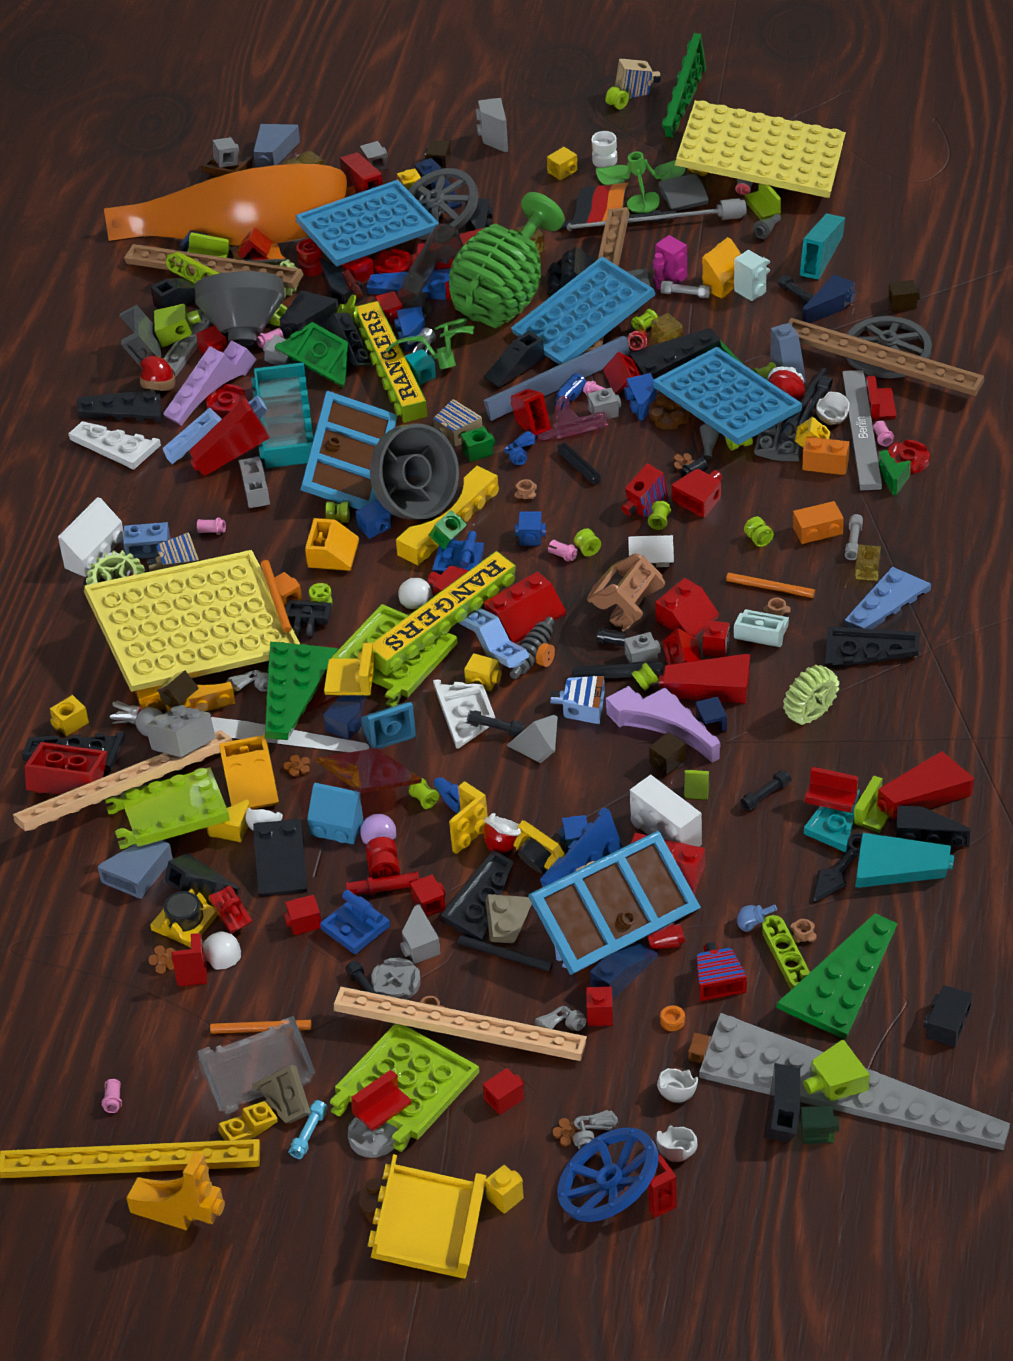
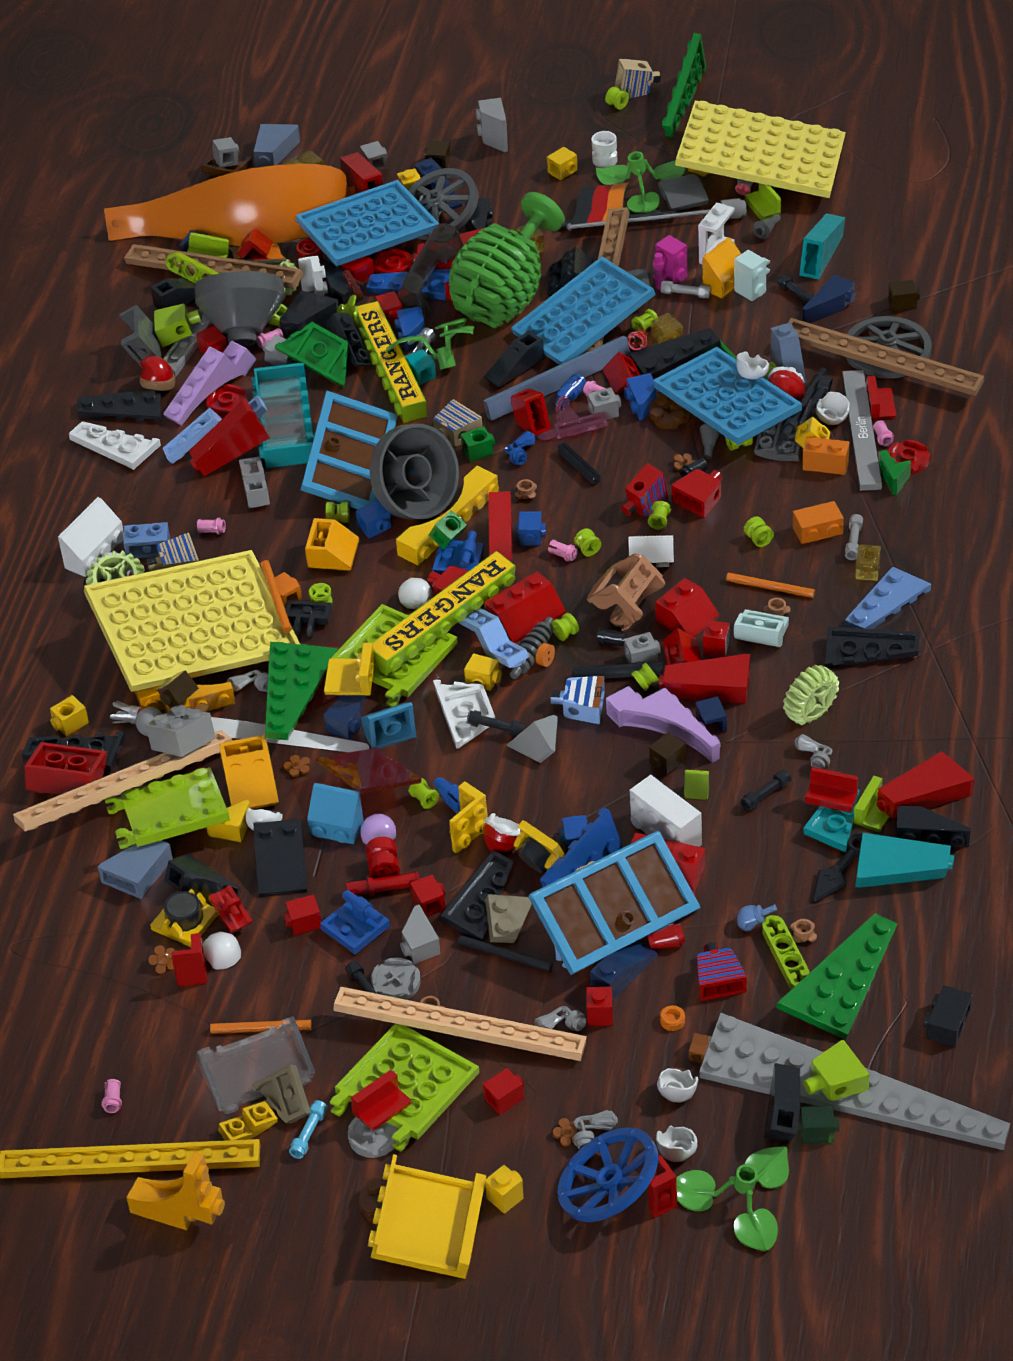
(312, 275): none -> white bracket
(501, 524): none -> red slope
(565, 626): none -> lime wheel
(714, 223): none -> white window
(751, 367): none -> white hair
(754, 1228): none -> bright green plant
(820, 758): none -> light grey piece

